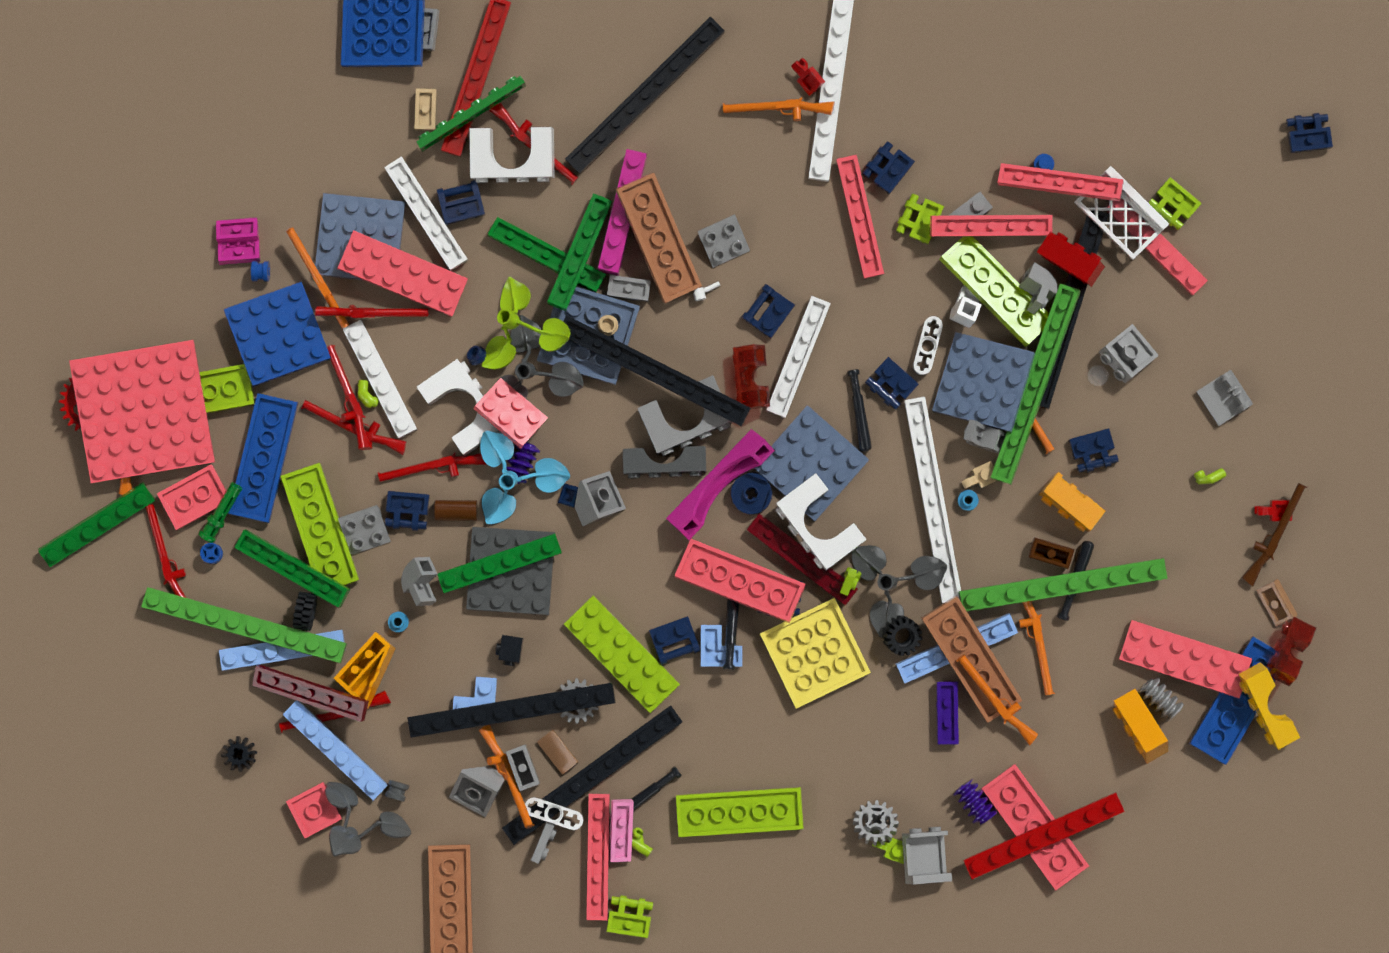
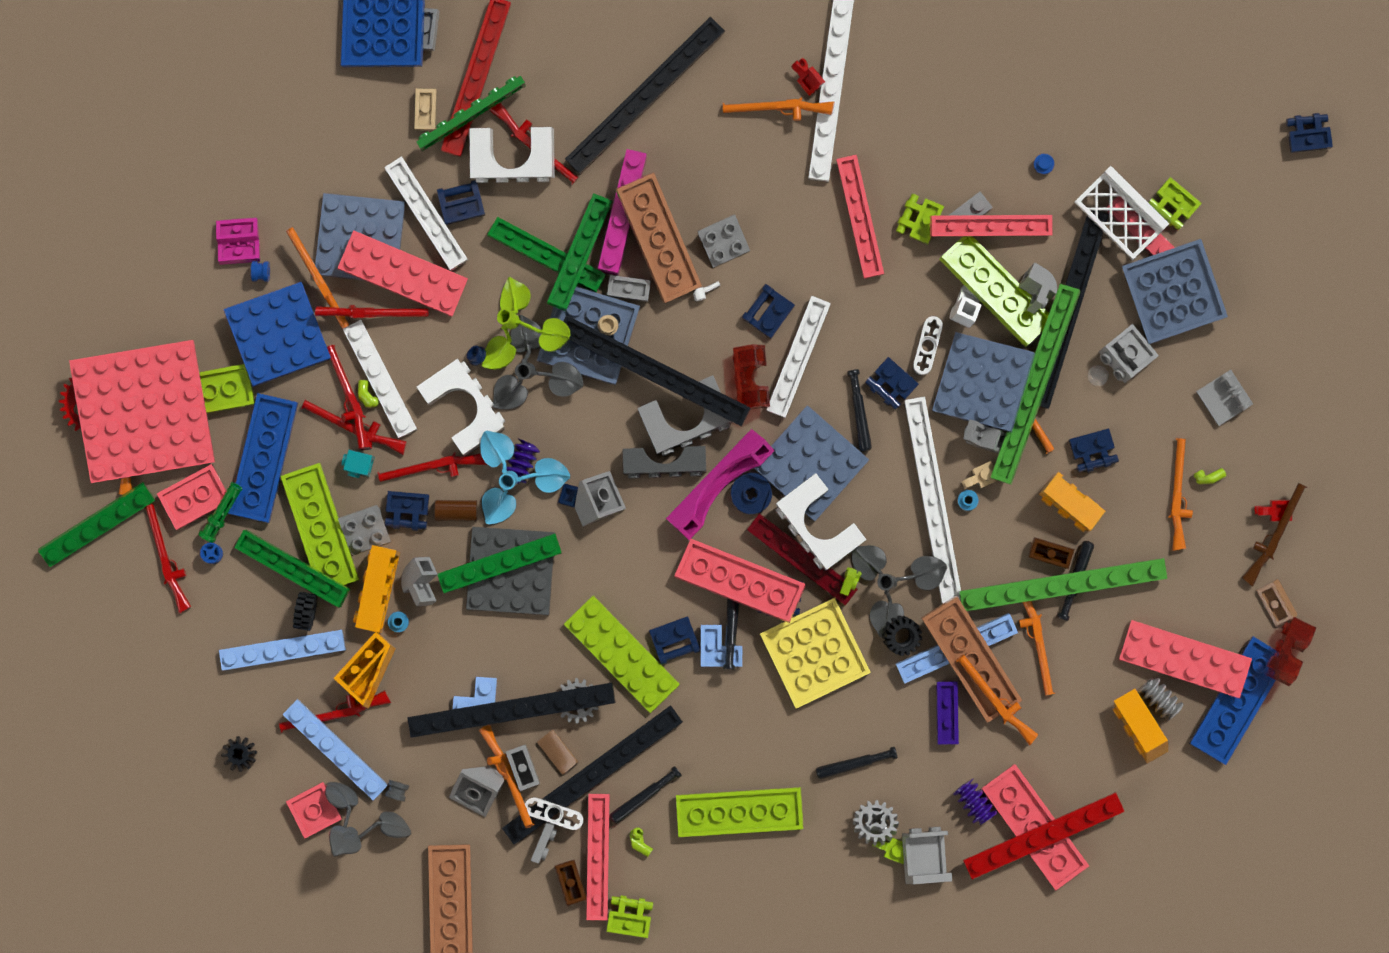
(244, 625): bright green plate -> none
(310, 693): plate -> none
(357, 464): none -> teal brick
(377, 588): none -> light orange wedge
(510, 413): coral plate -> none
(510, 649): black brick -> none
(570, 882): none -> reddish brown brick
(621, 830): bright pink plate -> none
(854, 763): none -> black piece
(894, 169): dark blue plate -> none
(1060, 182): coral plate -> none
(1071, 258): red brick -> none
(1174, 291): none -> sand blue plate
(1176, 511): none -> orange piece
(1258, 685): yellow arch -> none

